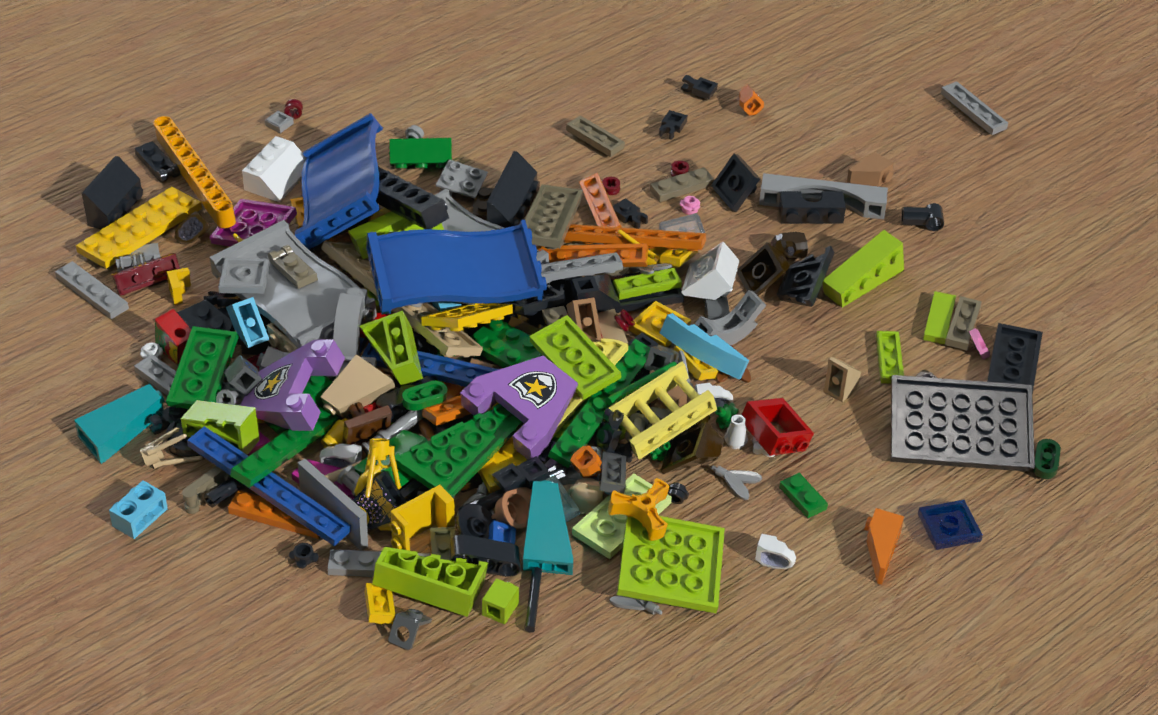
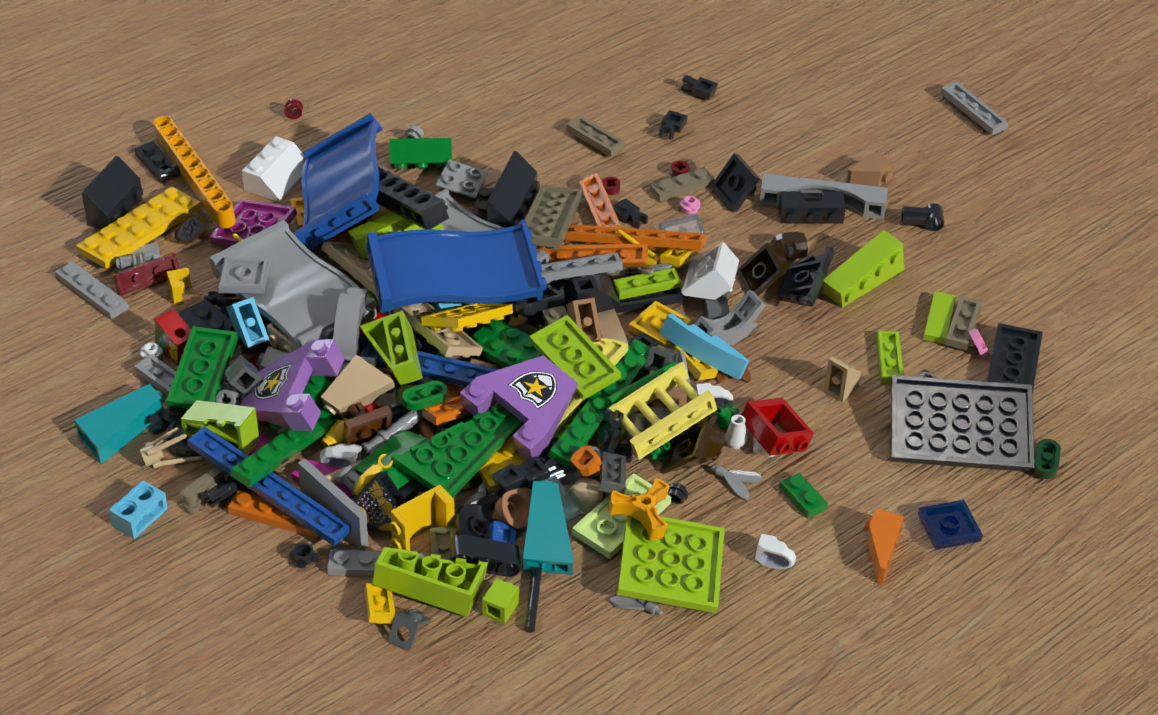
(279, 121): light grey tile -> none
(292, 267): dark tan plate -> none
(378, 450): yellow plant -> none
(624, 320): dark red bush -> none
(750, 100): orange rock -> none

